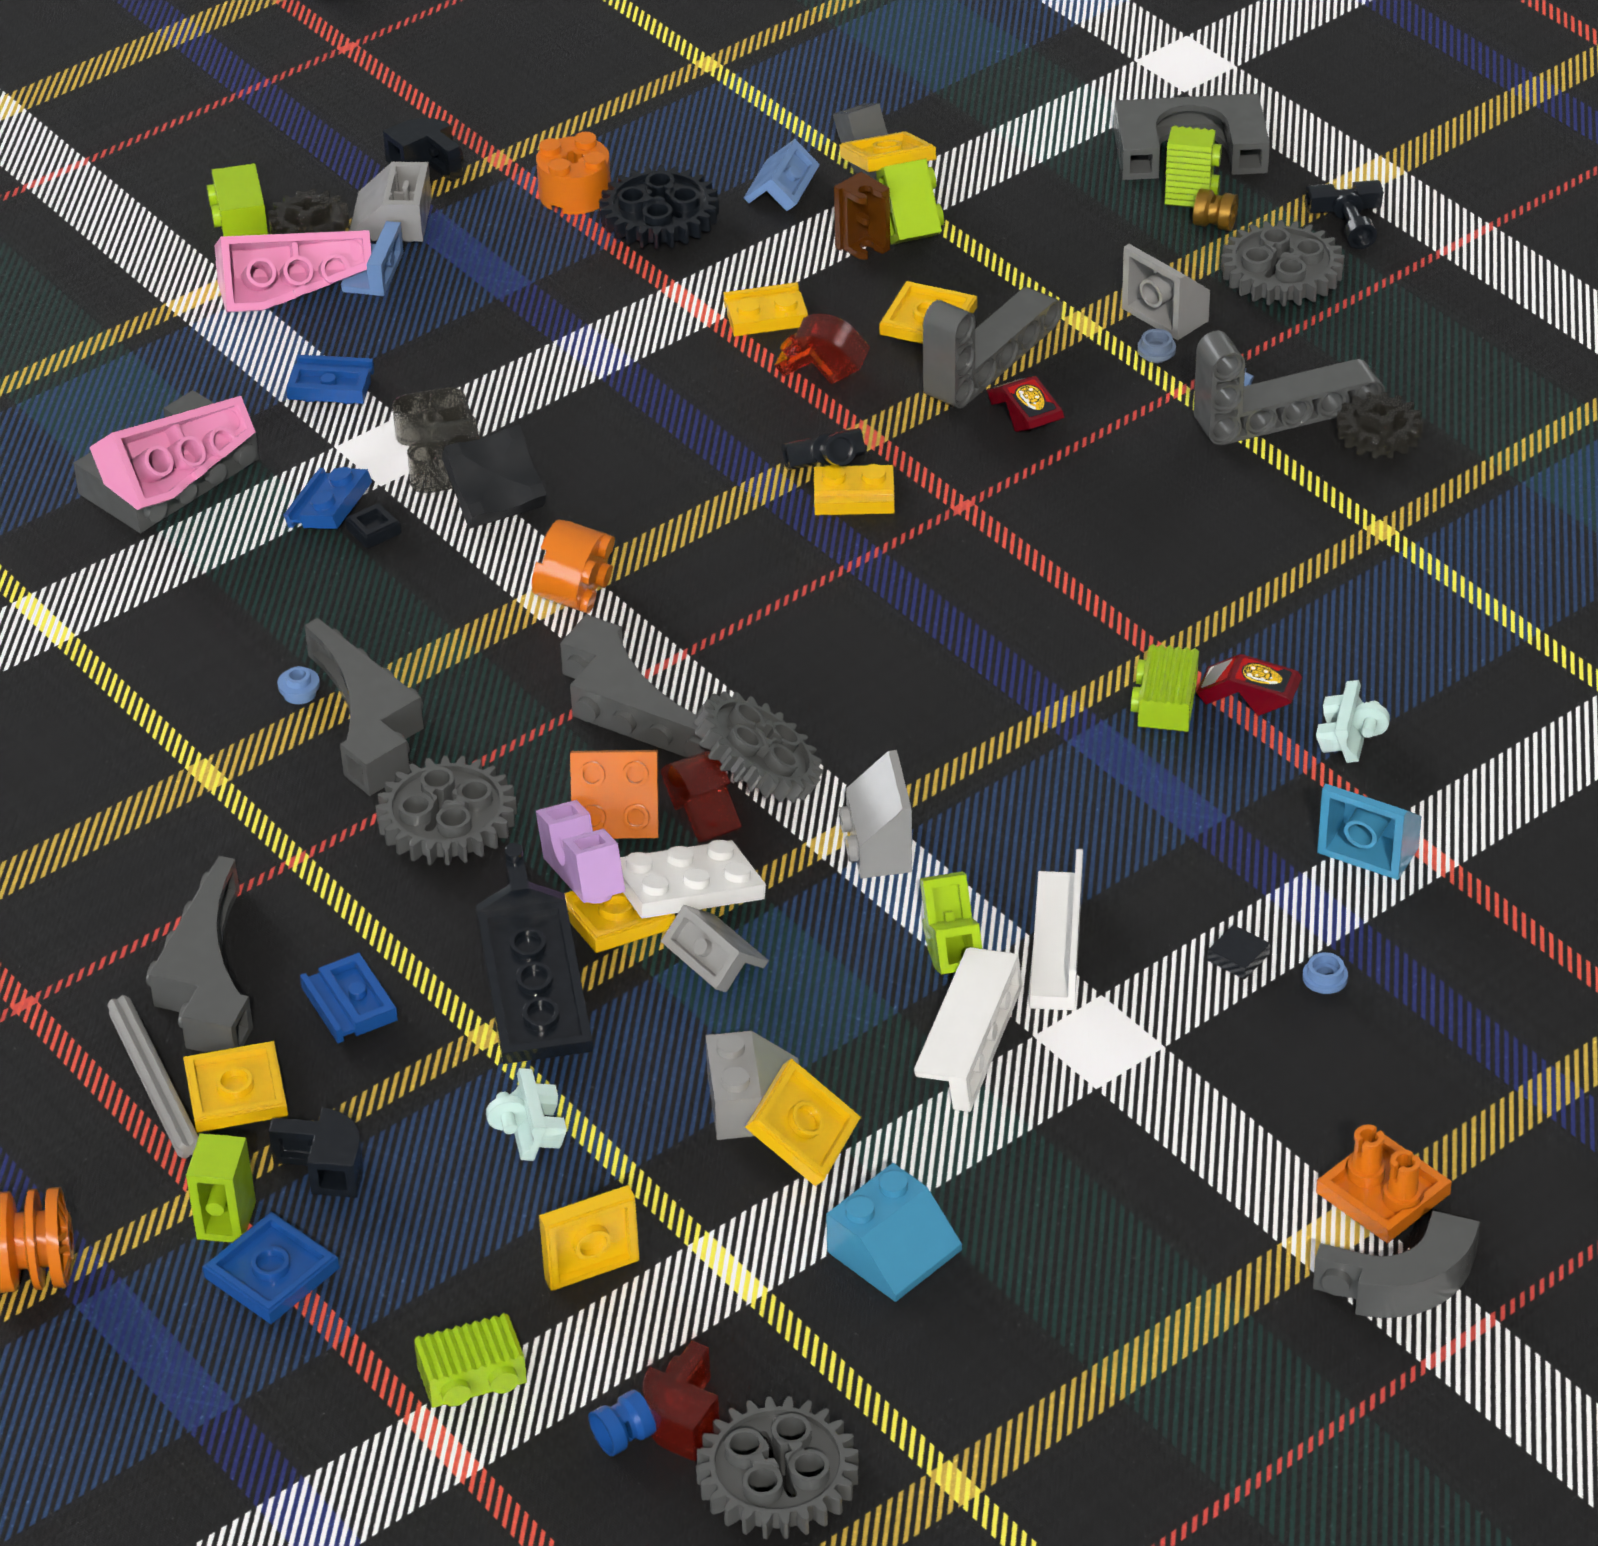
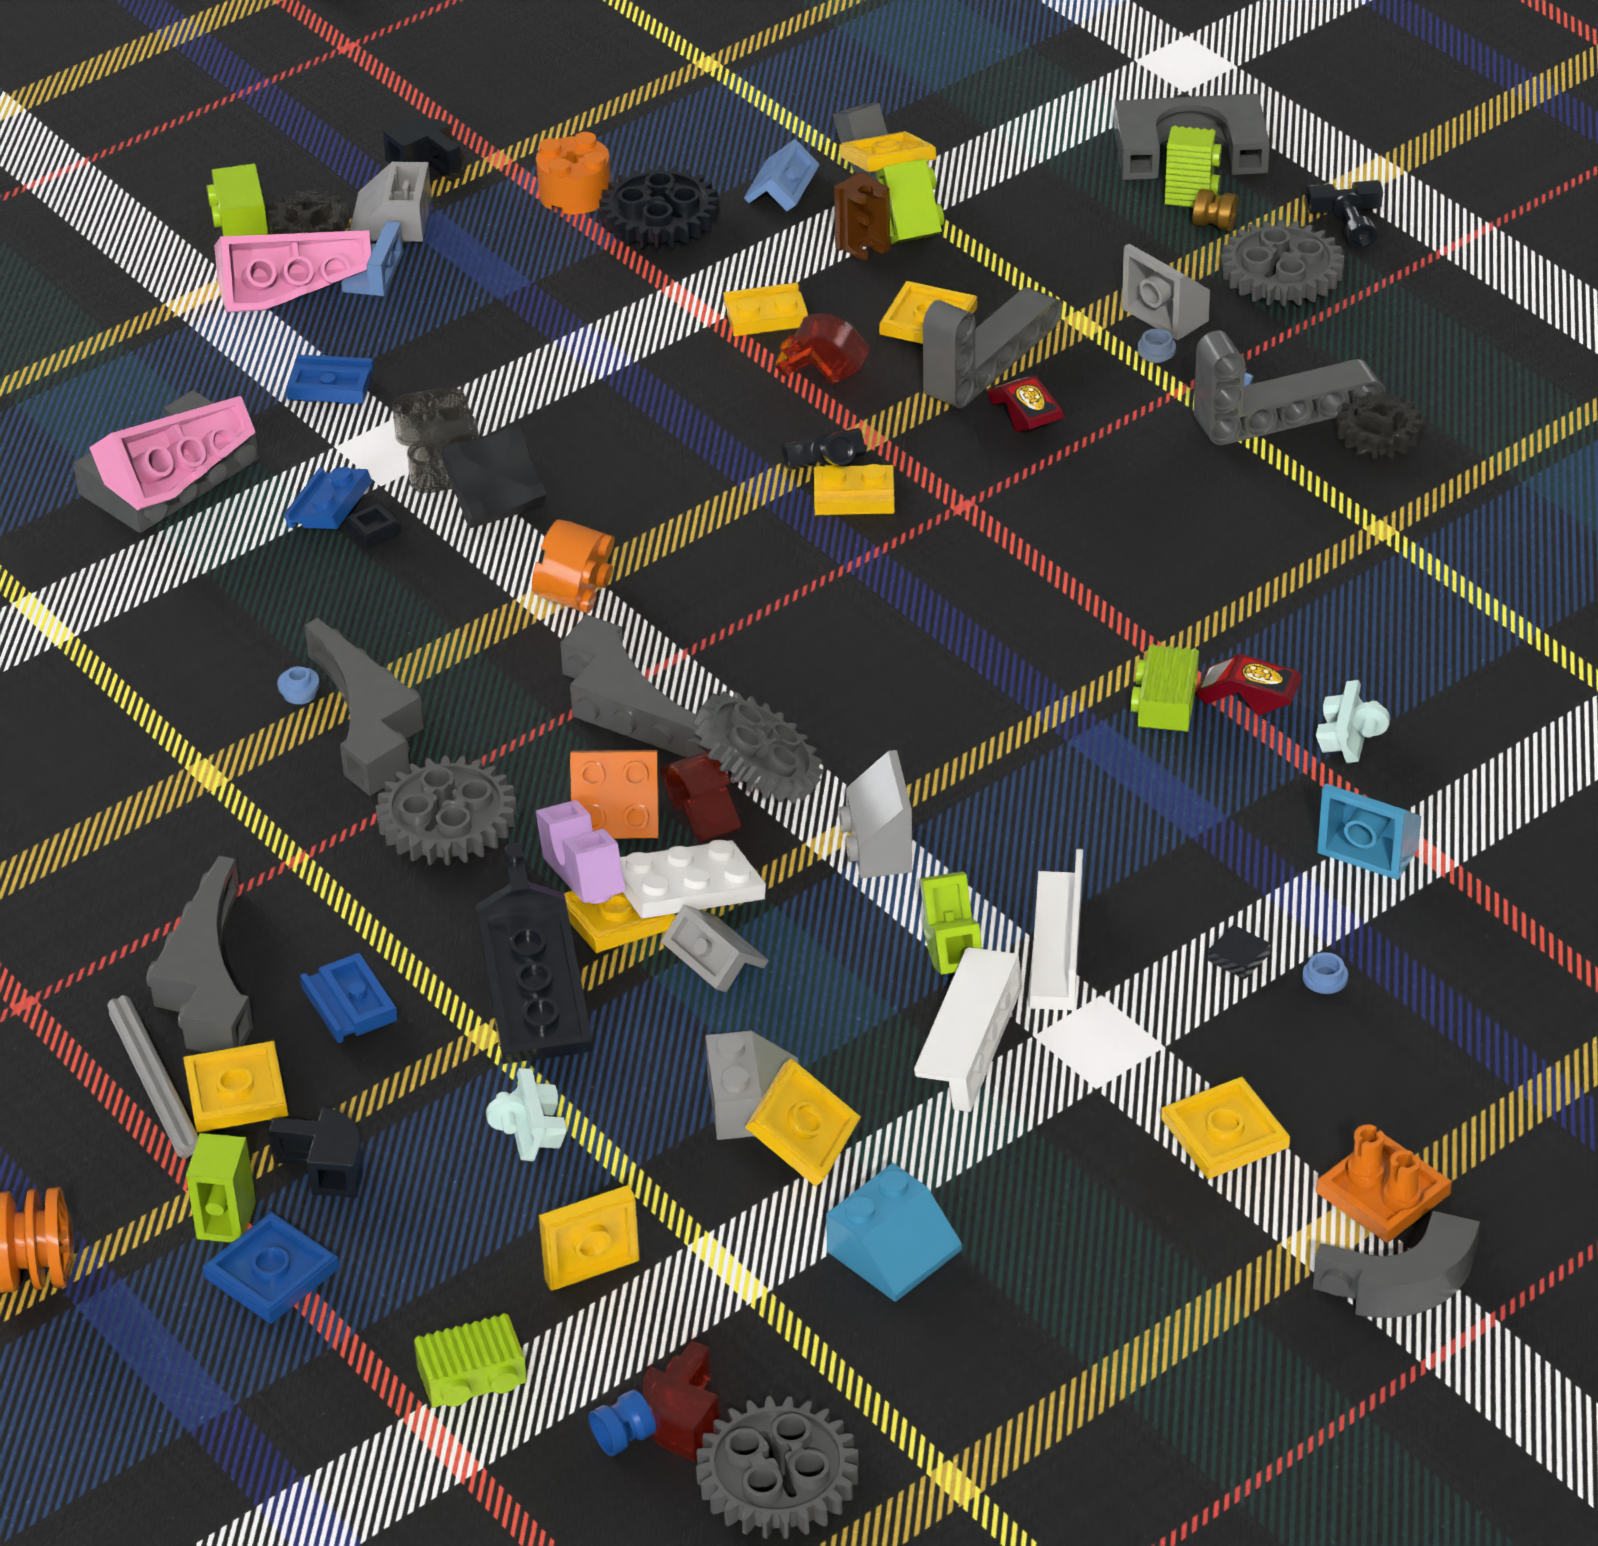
(1225, 1127): none -> yellow plate

